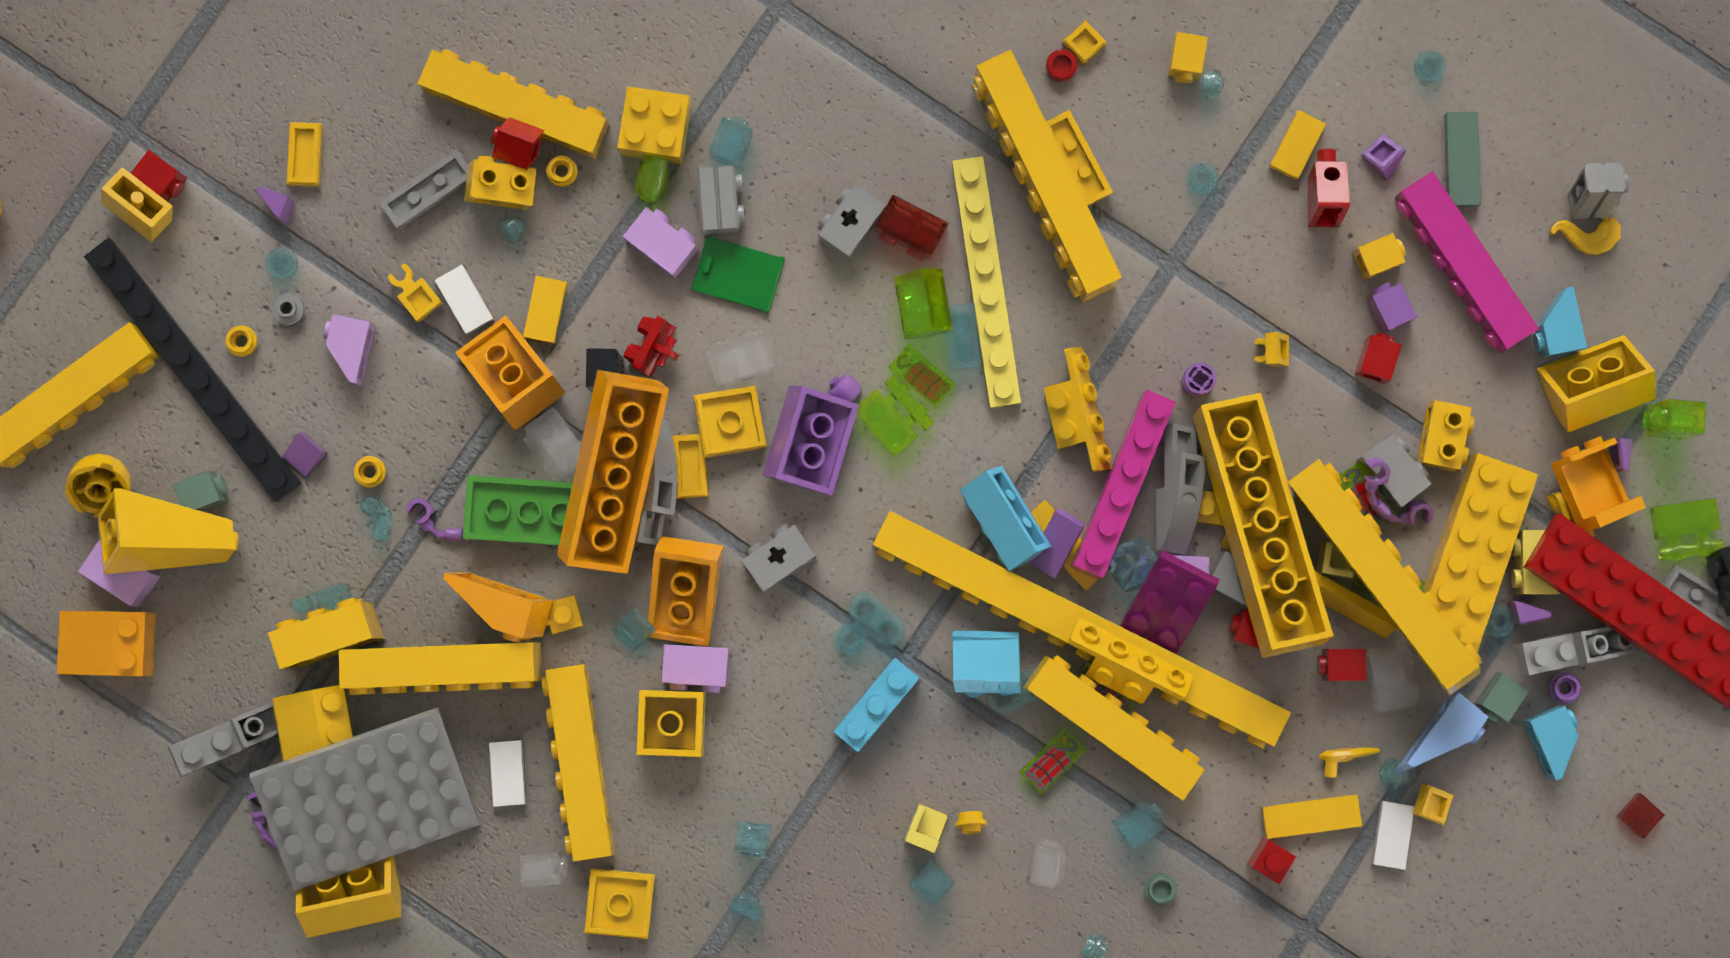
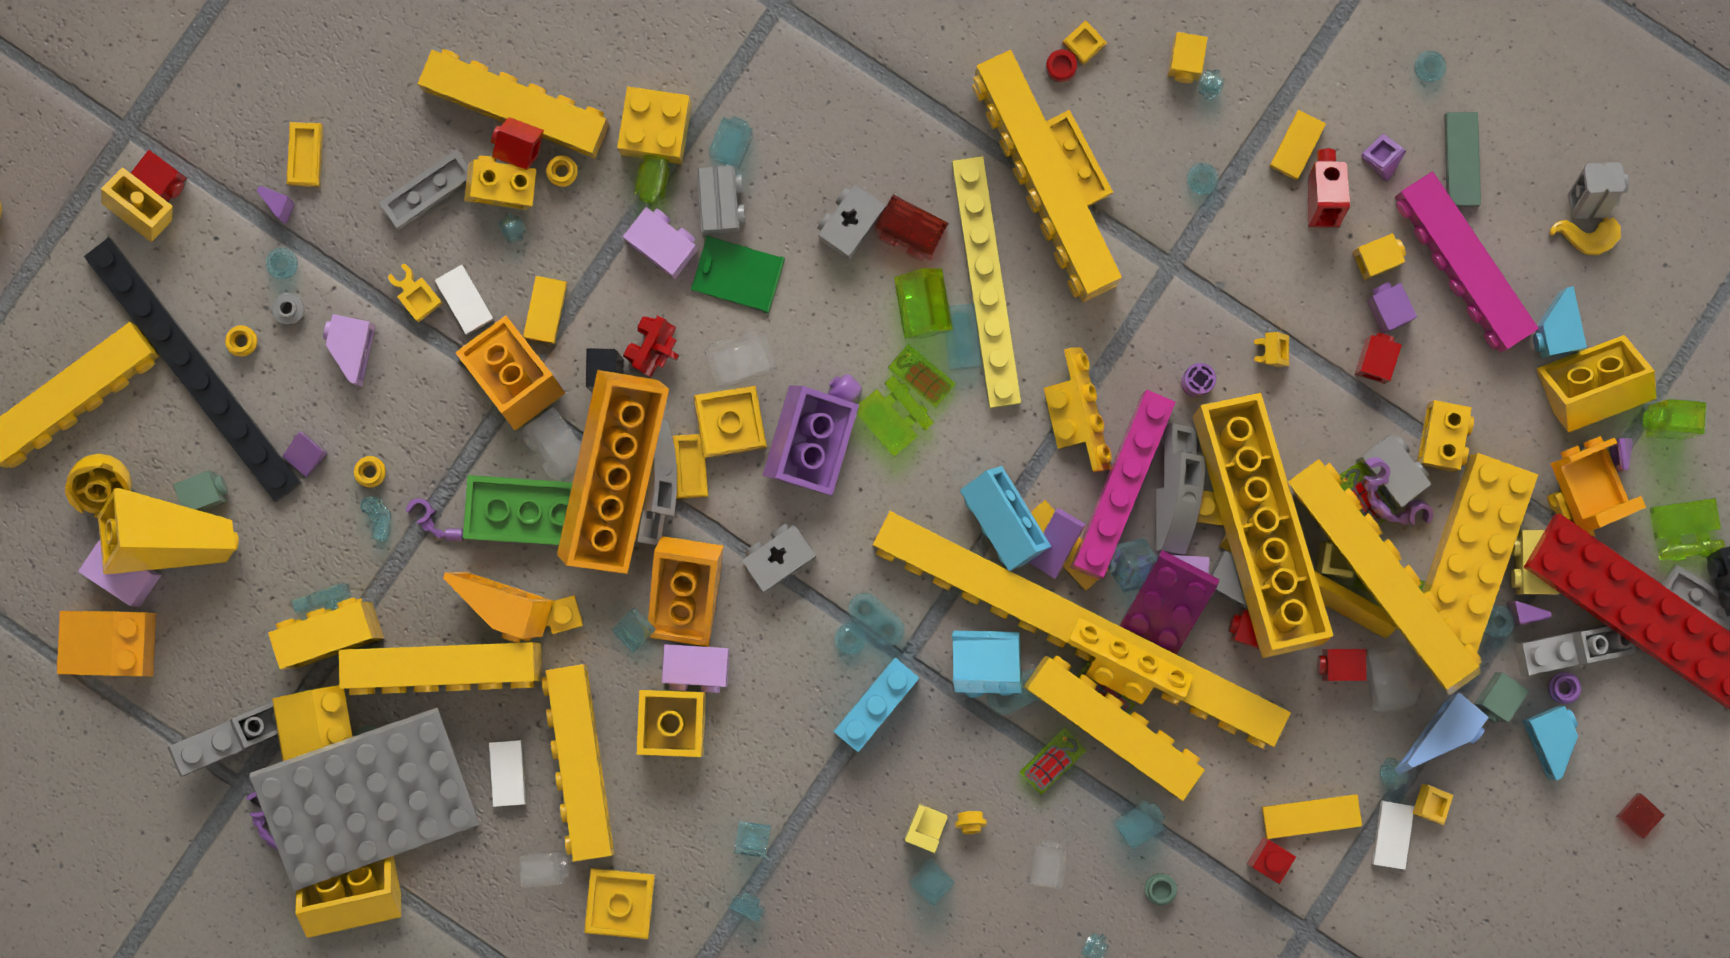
(1334, 756): yellow bar -> none

